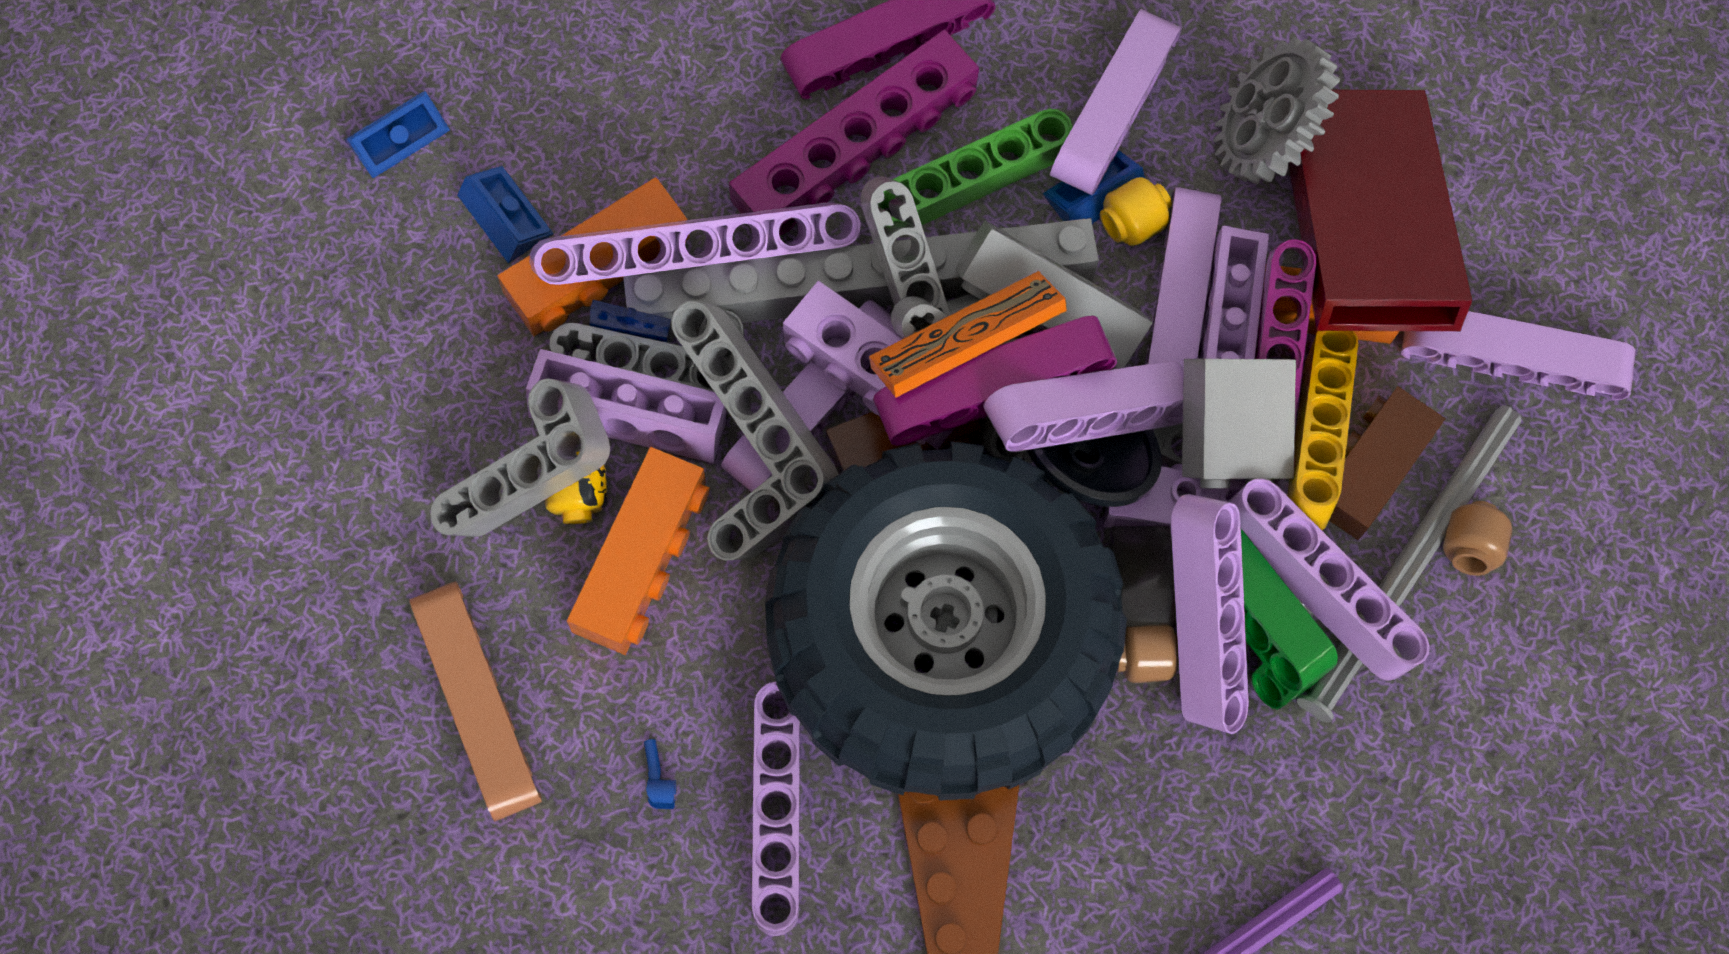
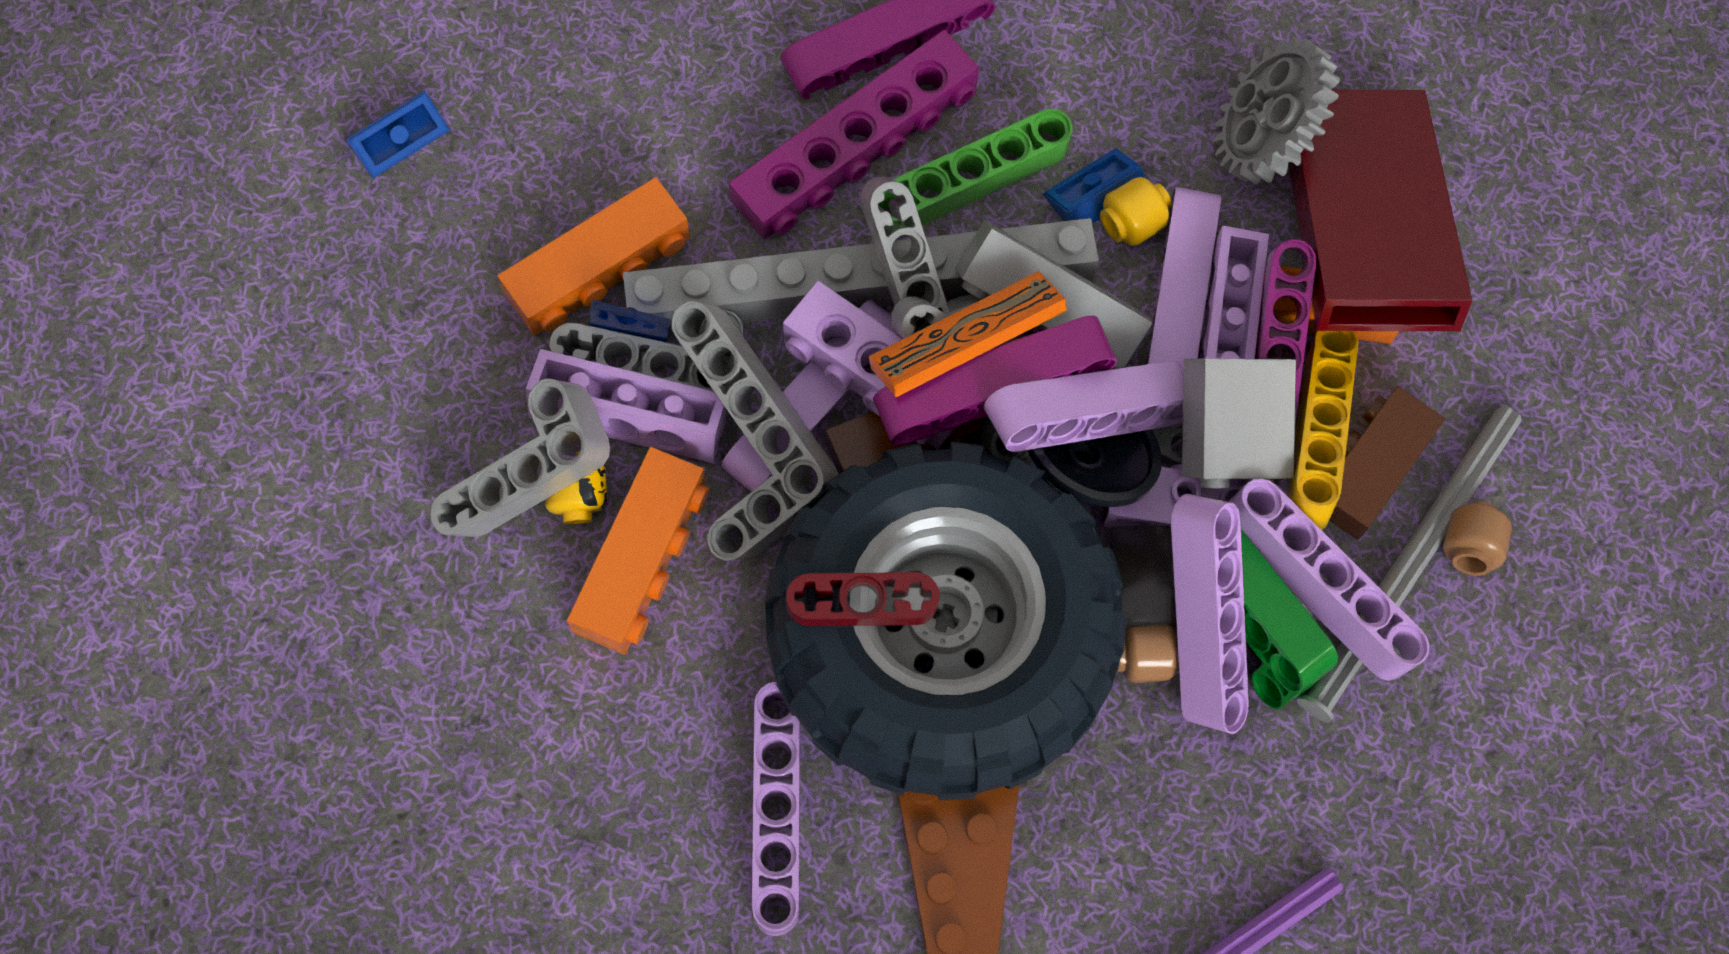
(475, 701): nougat beam -> none
(503, 212): blue slope -> none
(659, 791): blue hand -> none
(718, 249): lavender beam -> none
(823, 583): none -> dark red beam
(1115, 102): lavender beam -> none
(1531, 352): lavender beam -> none

